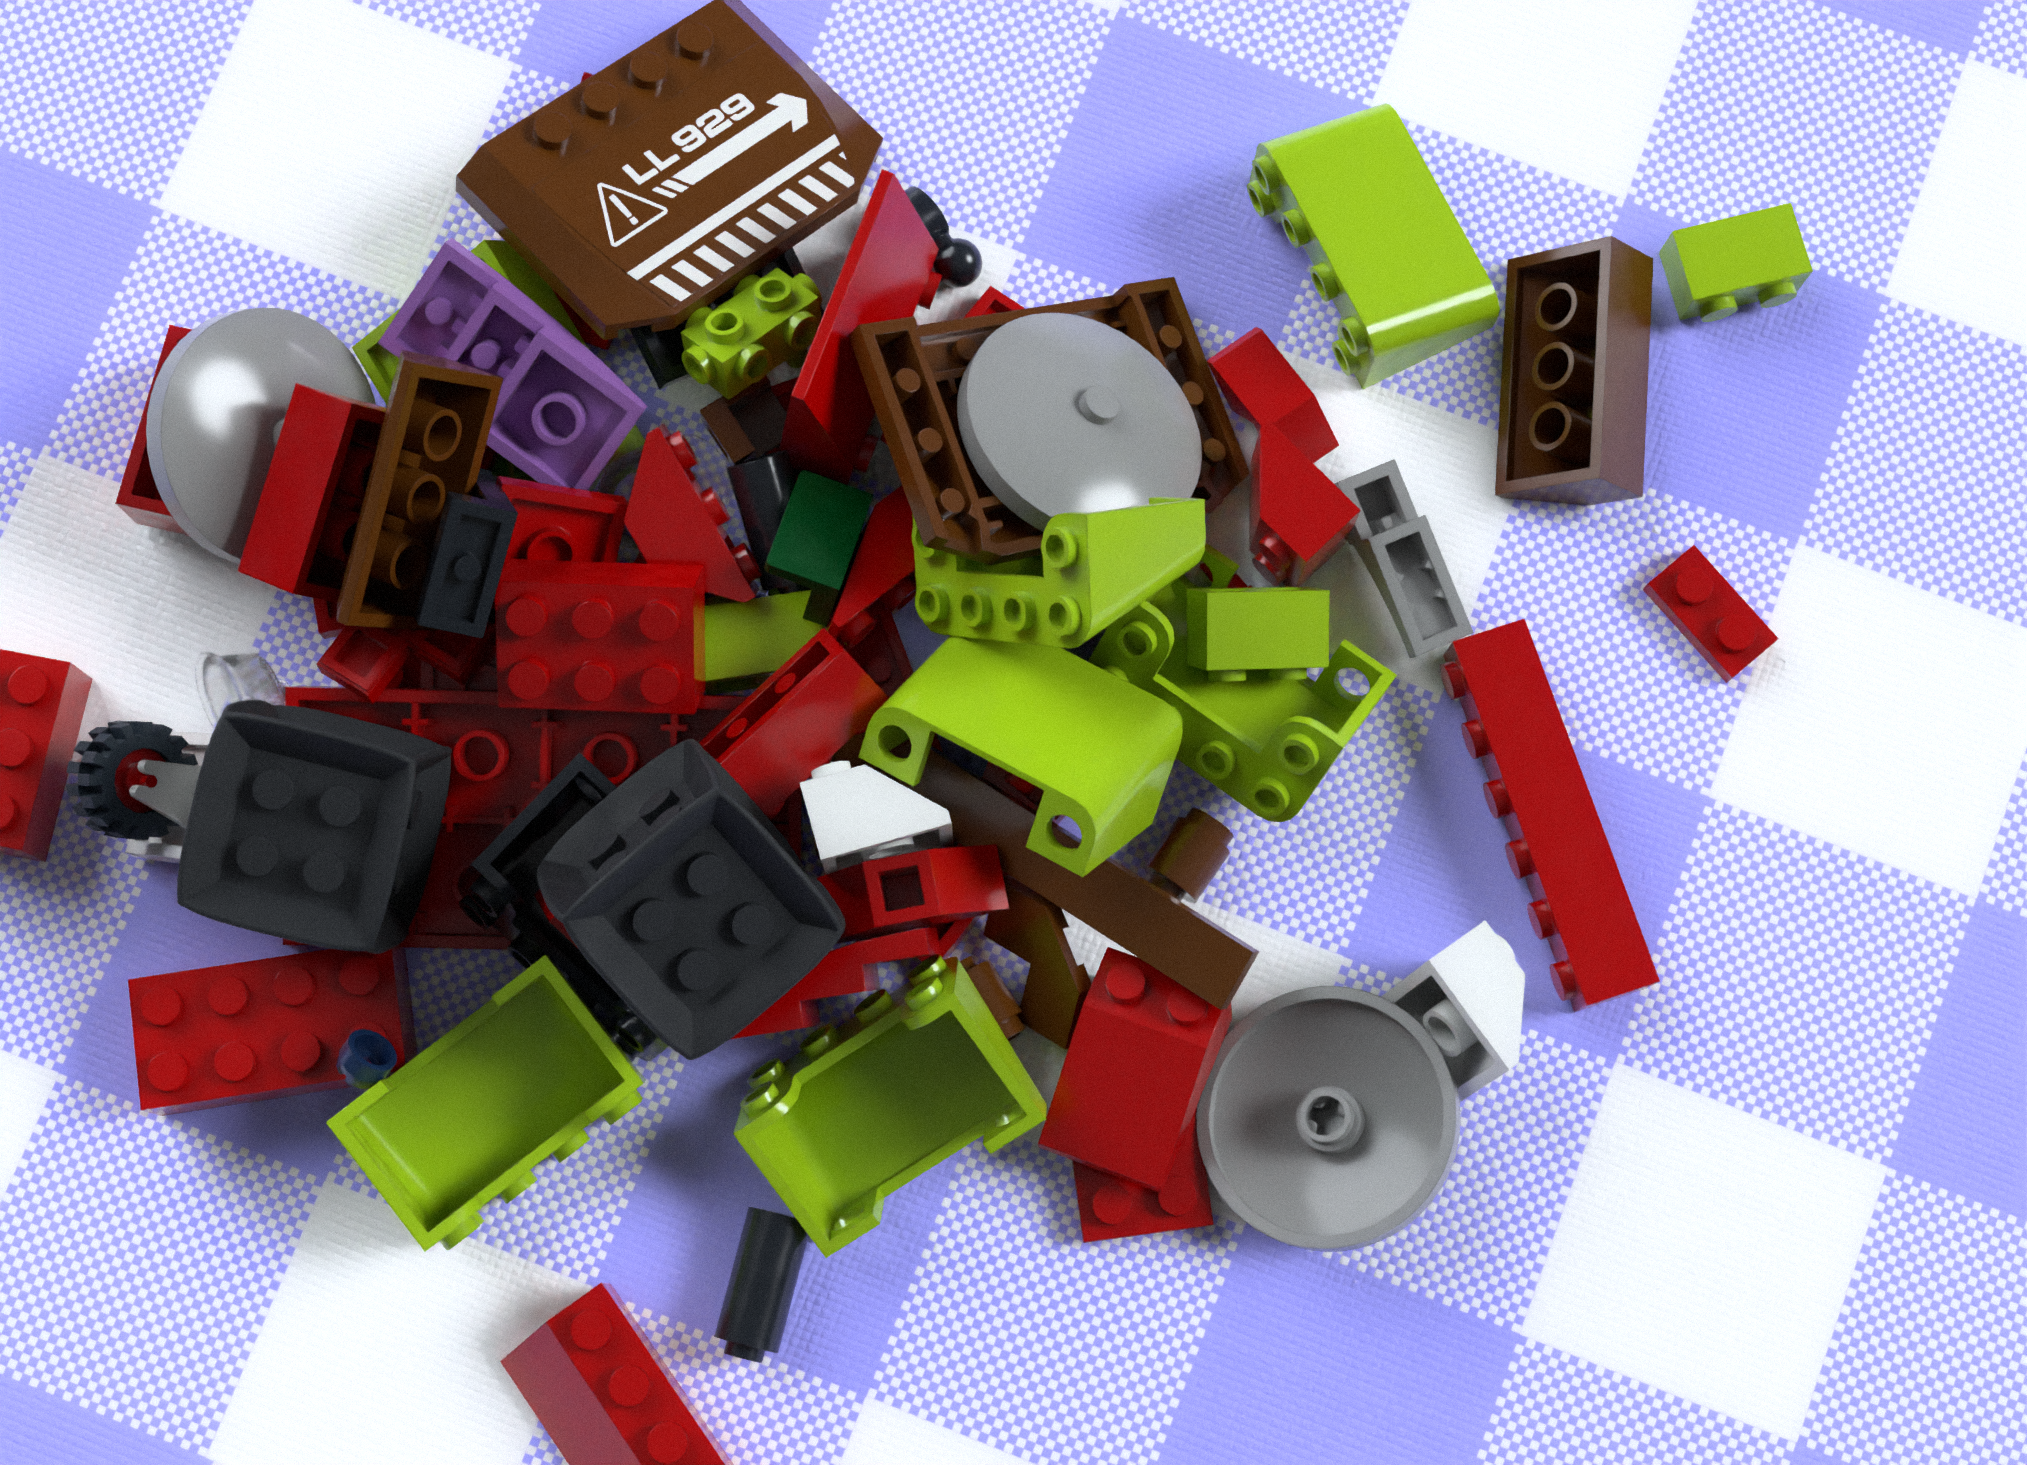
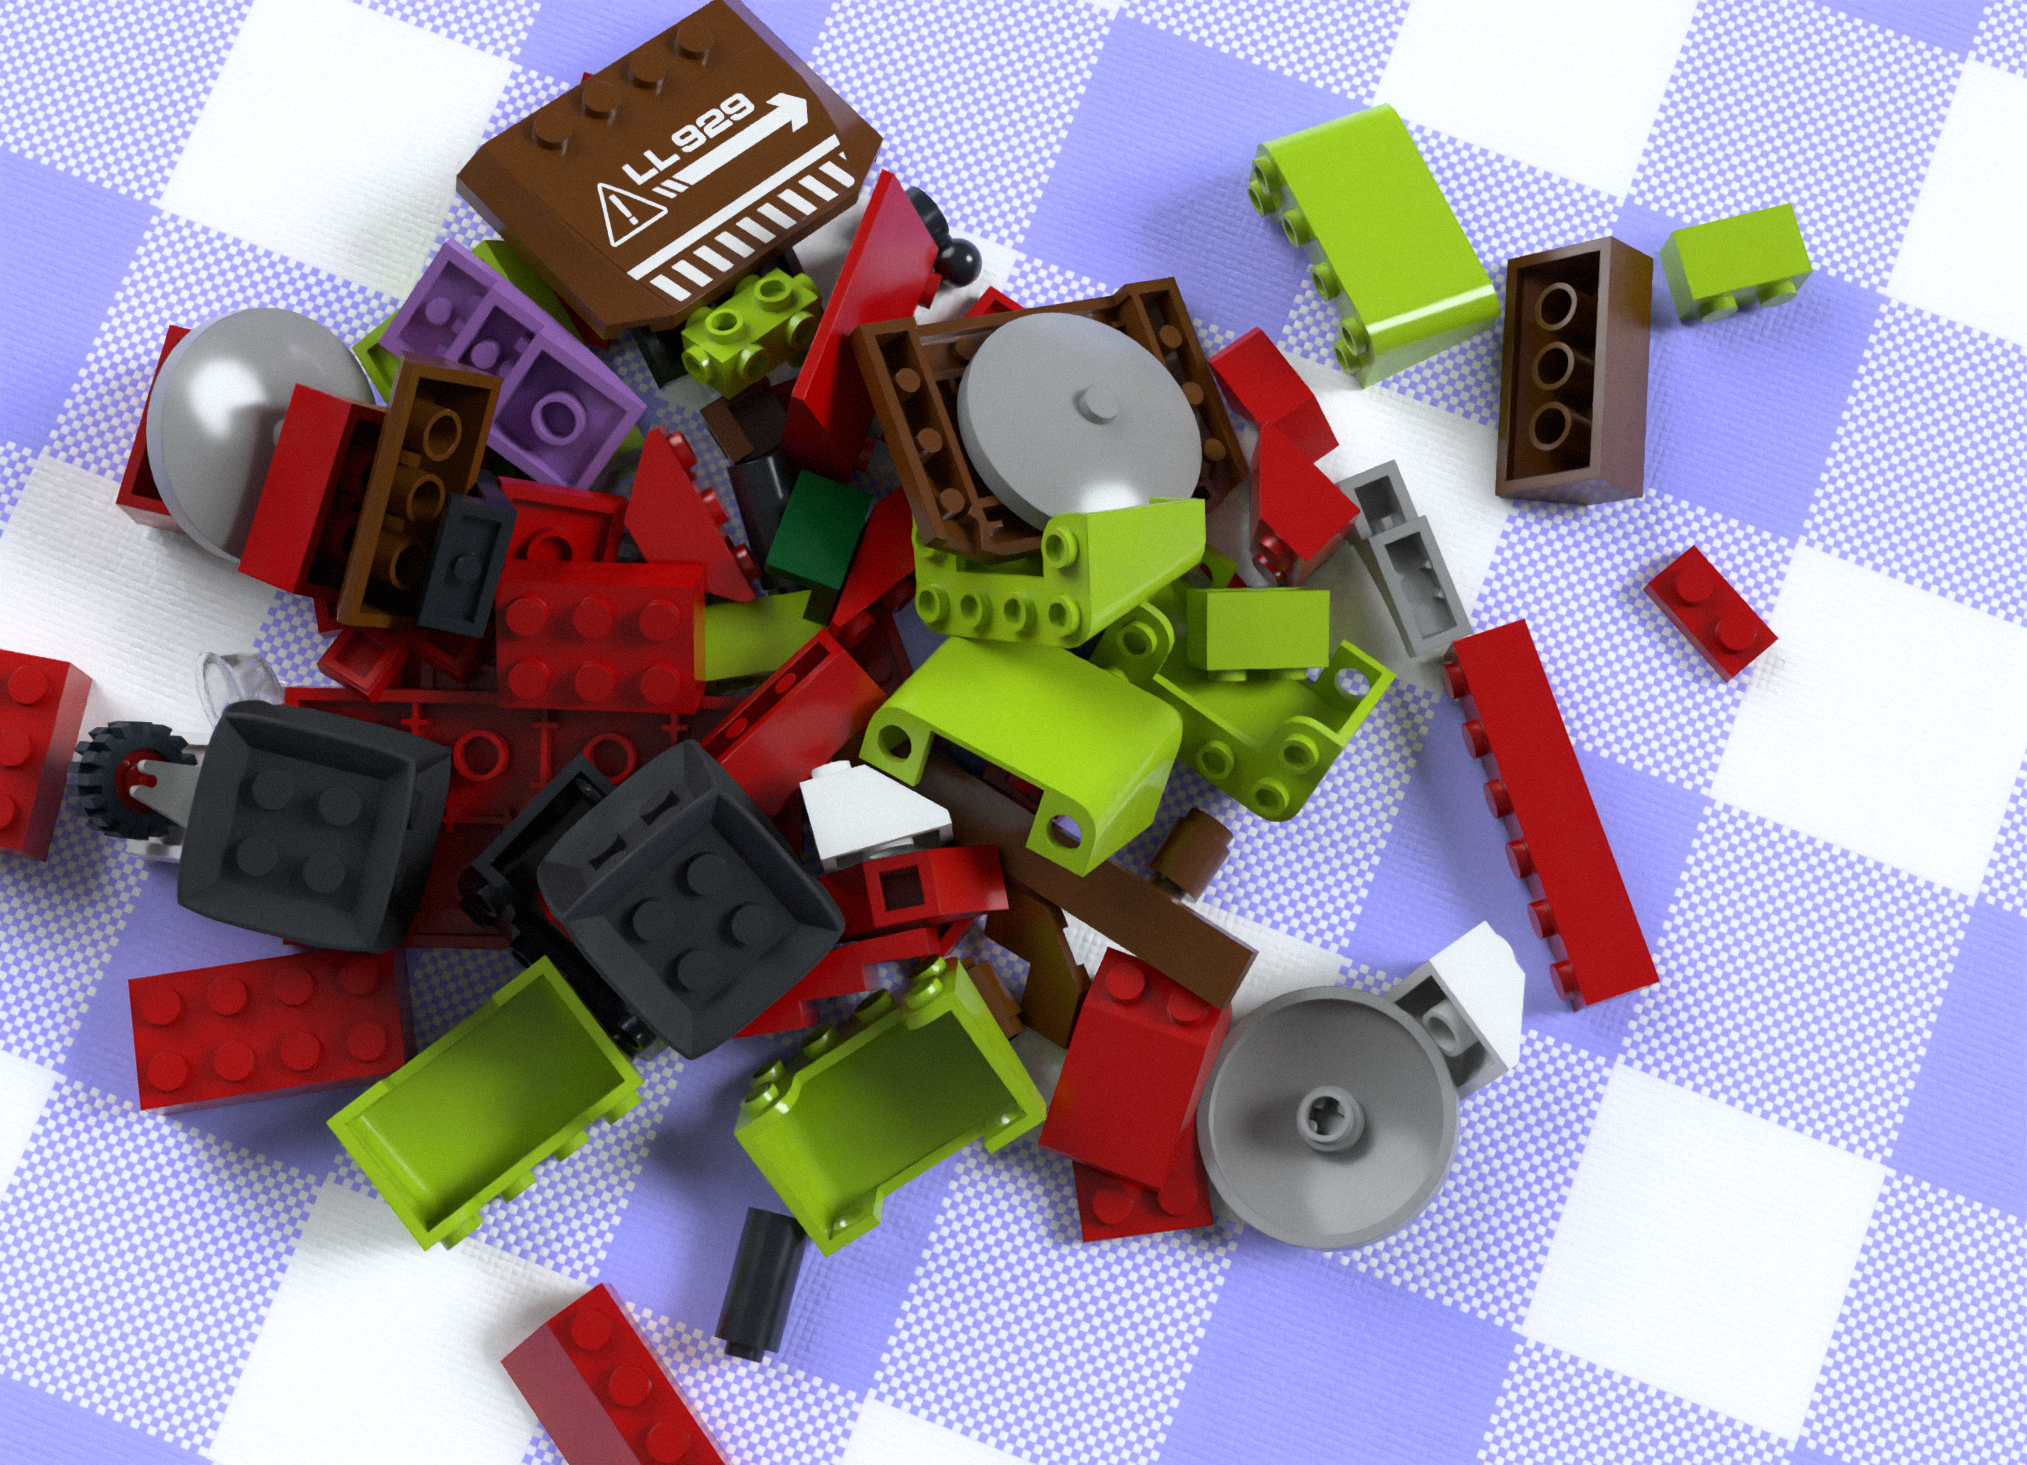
(357, 1052): dark blue hinge -> none

